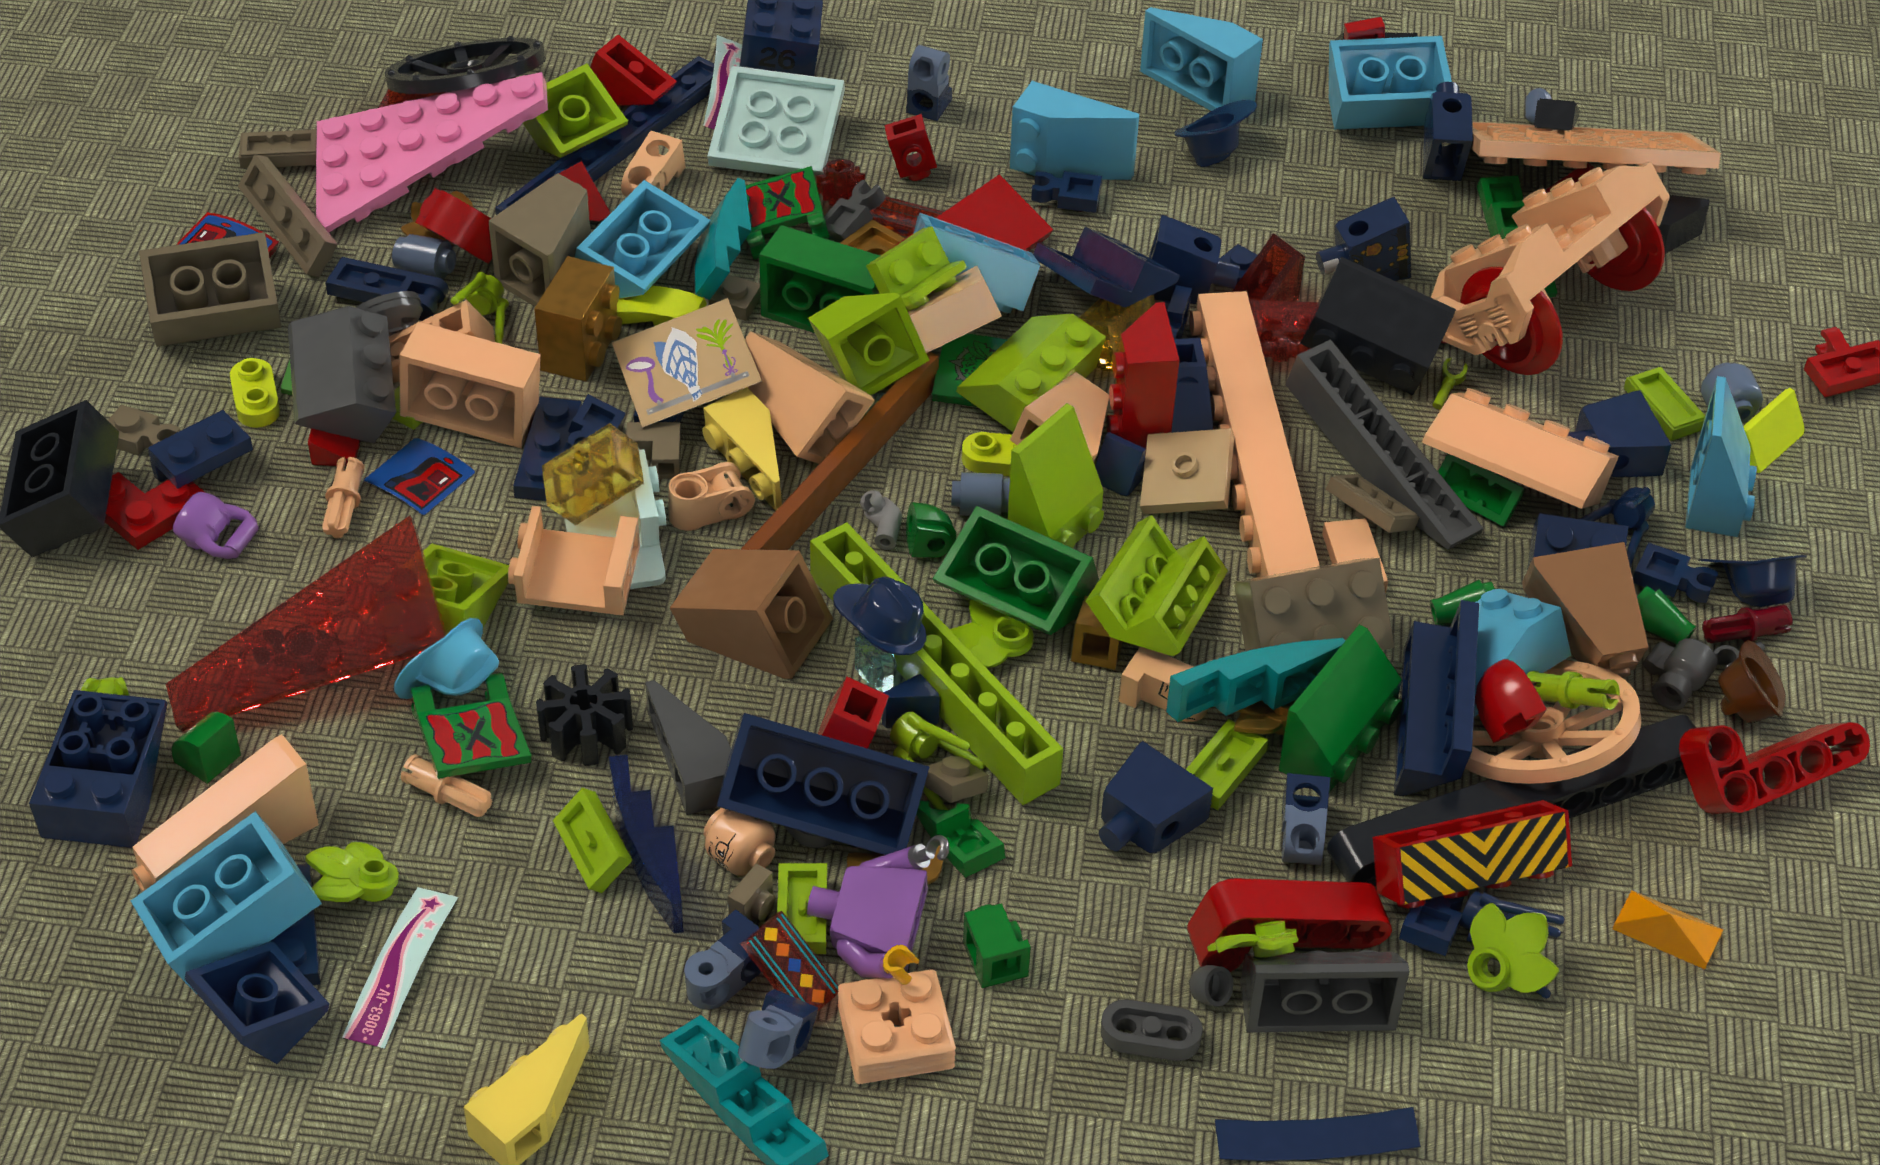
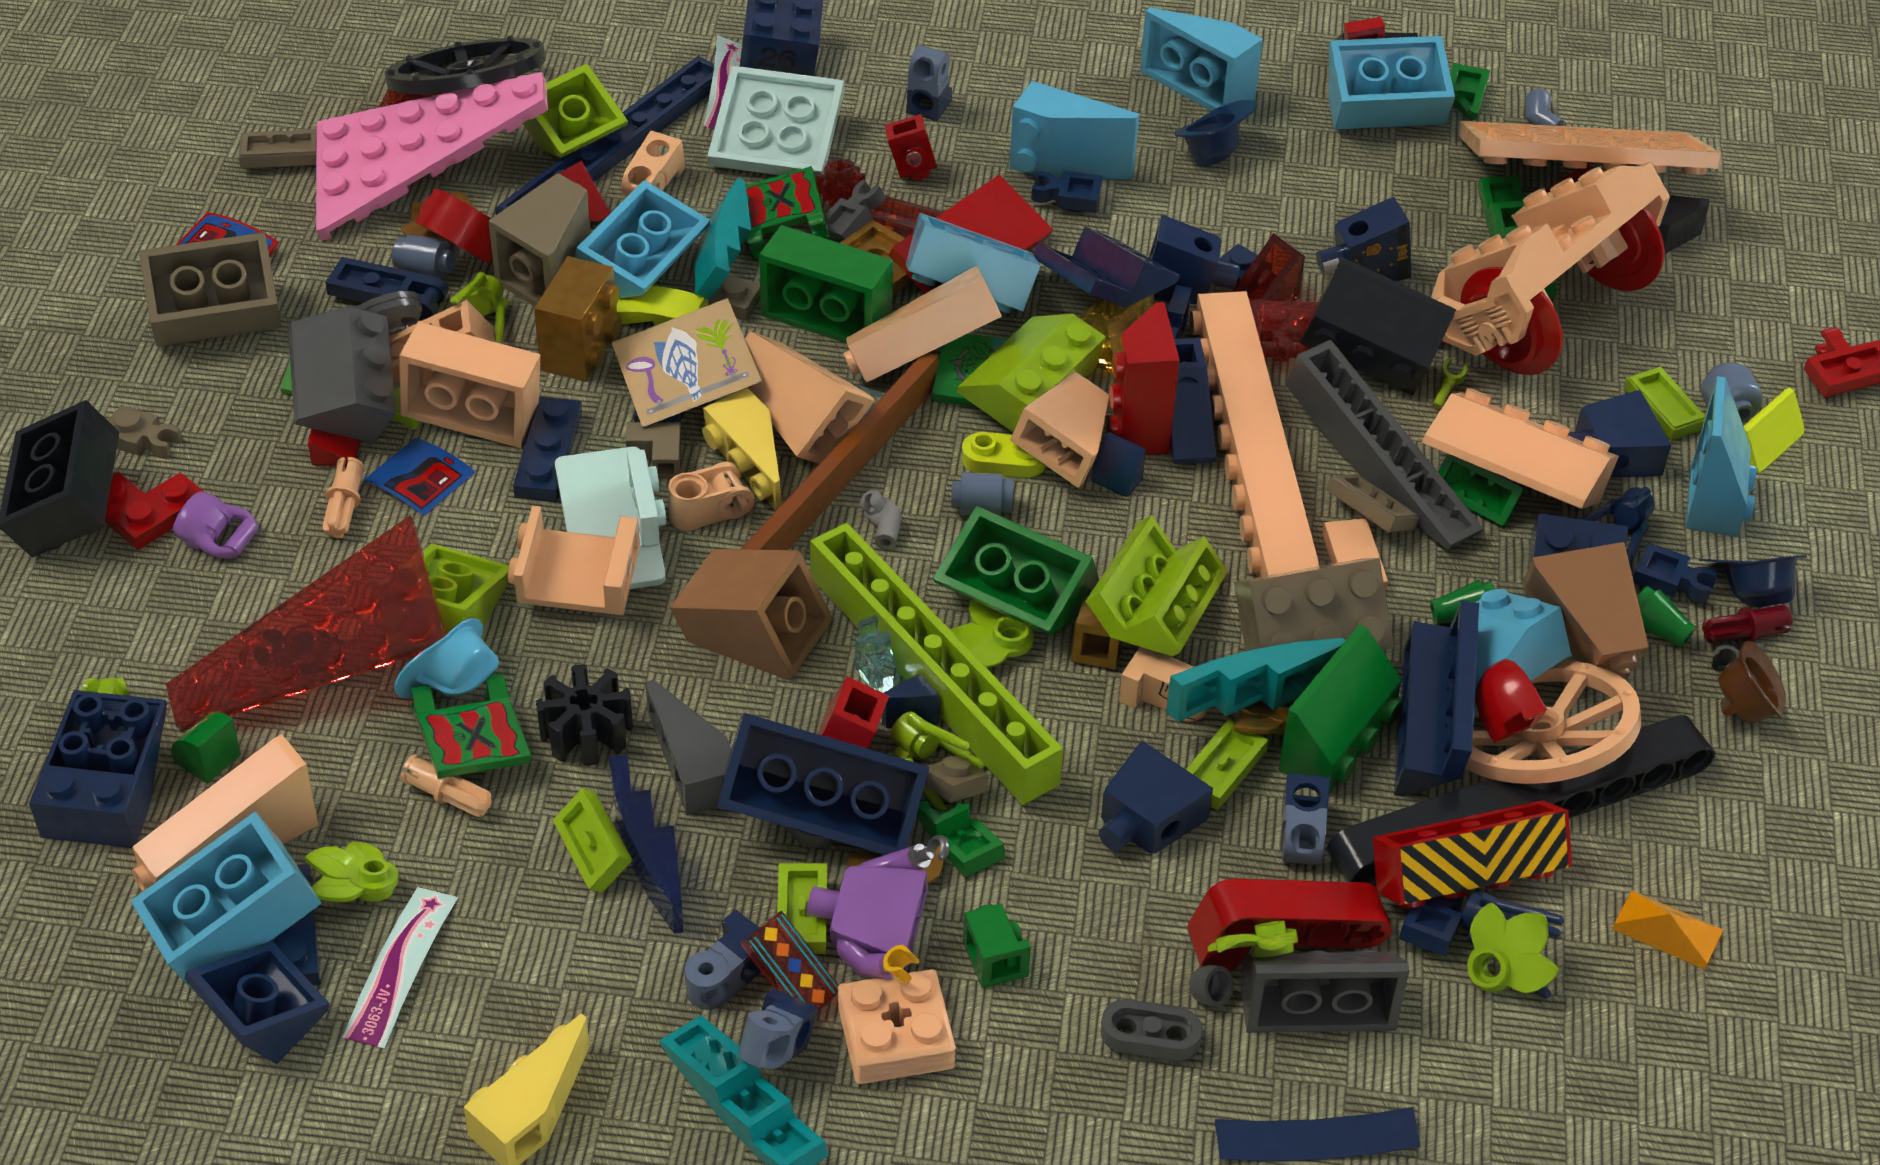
(199, 449): dark blue bracket -> none
(254, 393): neon yellow plate -> none
(287, 216): dark tan plate -> none
(590, 418): dark blue plate -> none
(592, 474): clear yellow brick -> none
(630, 74): red slope -> none
(739, 841): light nougat head -> none
(753, 894): dark tan plate -> none
(869, 339): lime slope -> none
(885, 614): dark blue piece -> none
(915, 269): lime bracket -> none
(928, 531): green piece -> none
(1056, 481): lime slope -> none
(1187, 471): tan plate -> none
(1447, 122): dark blue torso -> none
(1469, 88): none -> green slope
(1556, 114): black slope -> none
(1574, 690): lime pin -> none
(1681, 671): dark grey piece -> none
(1780, 762): red beam -> none

